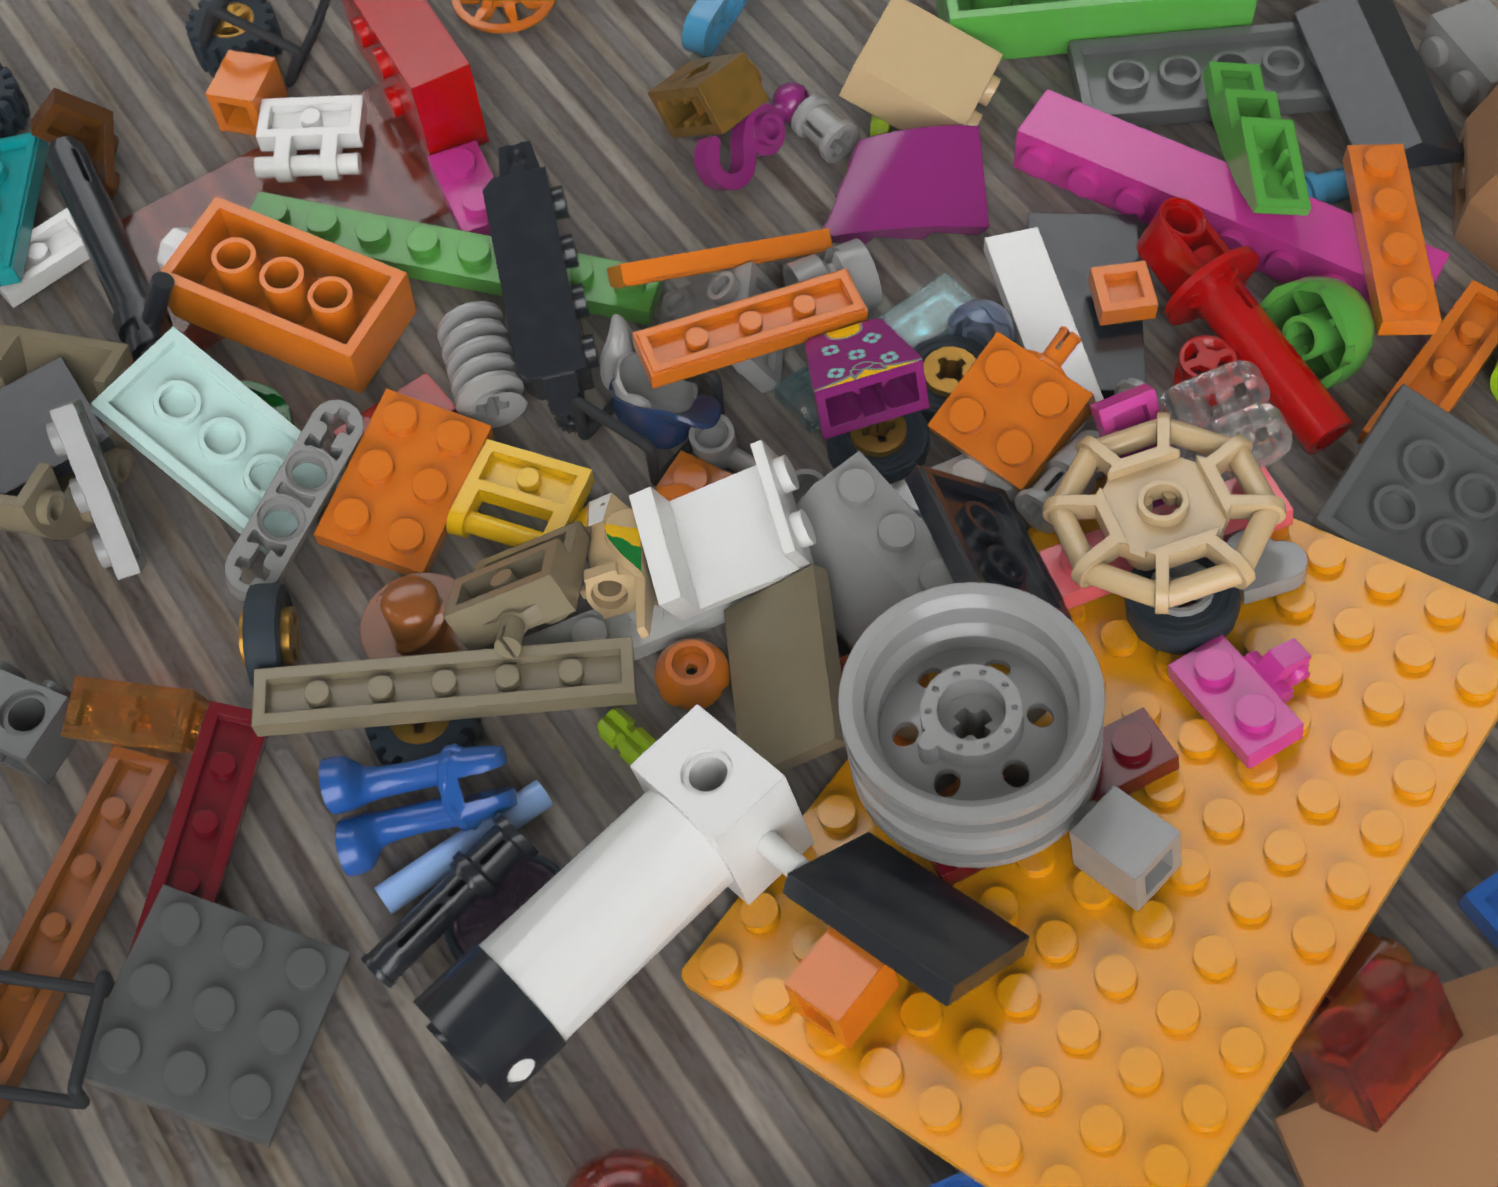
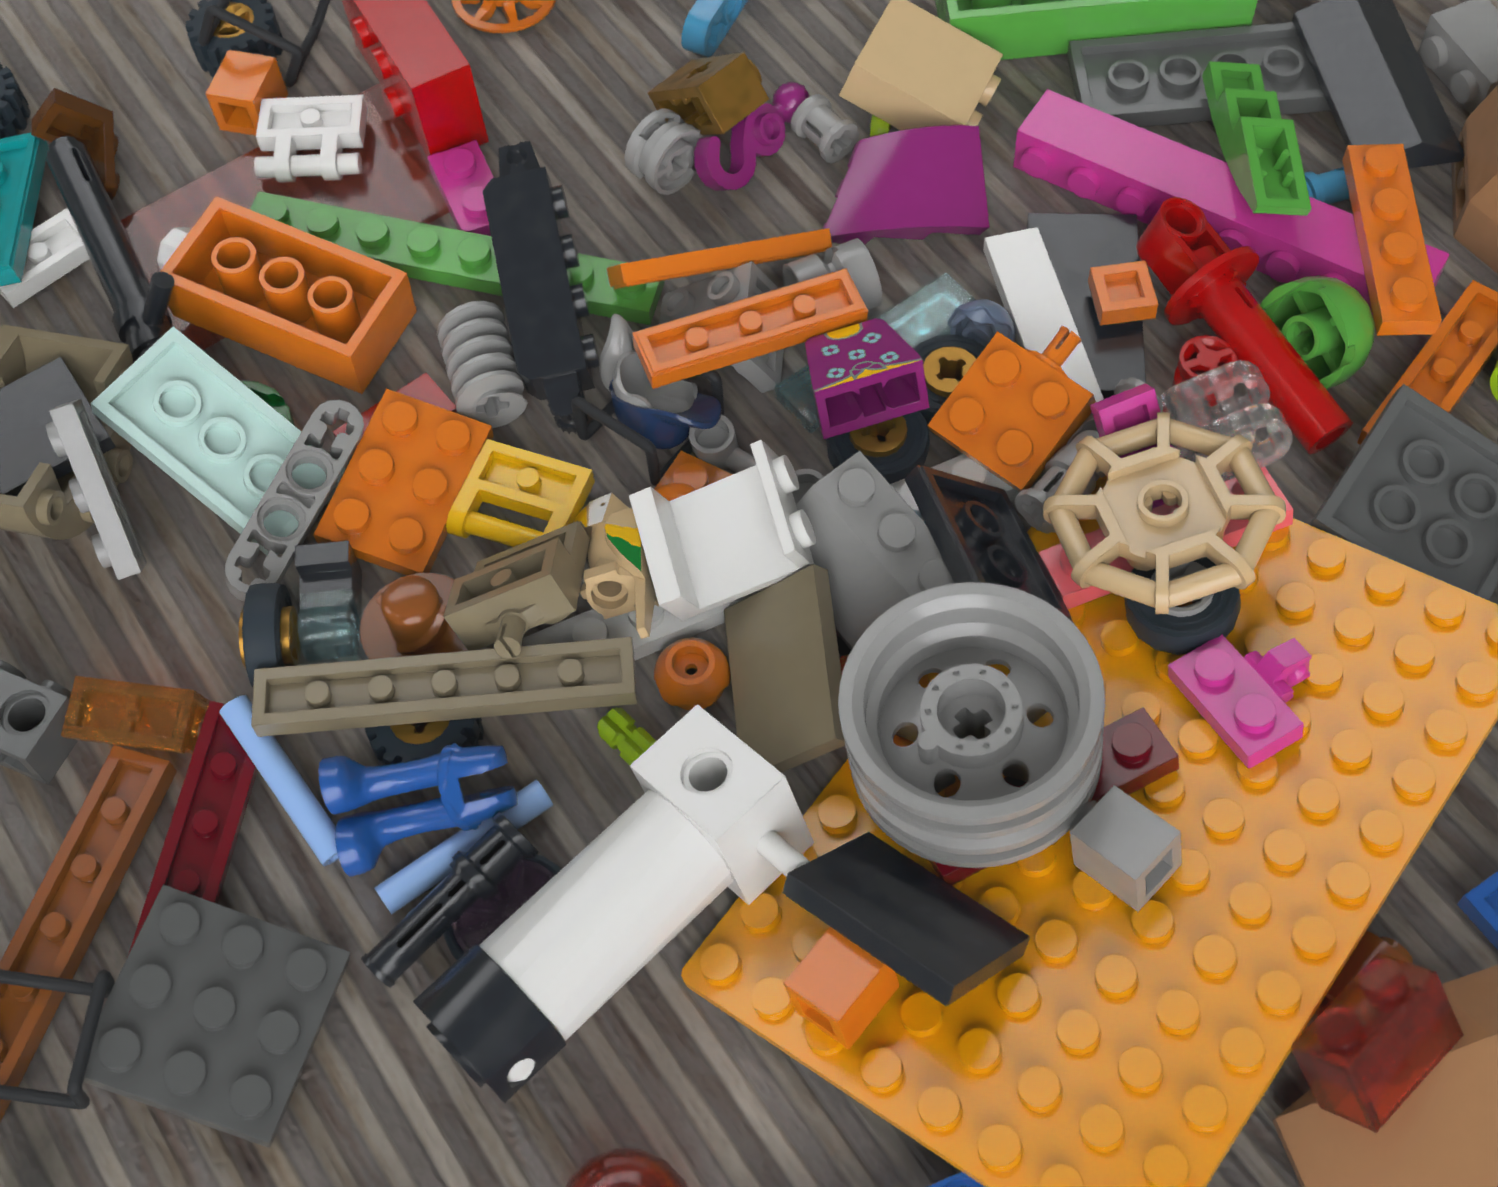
(283, 780): none -> light blue piece
(329, 600): none -> leg
(662, 151): none -> light grey wheel
(1277, 571): light grey tile -> none

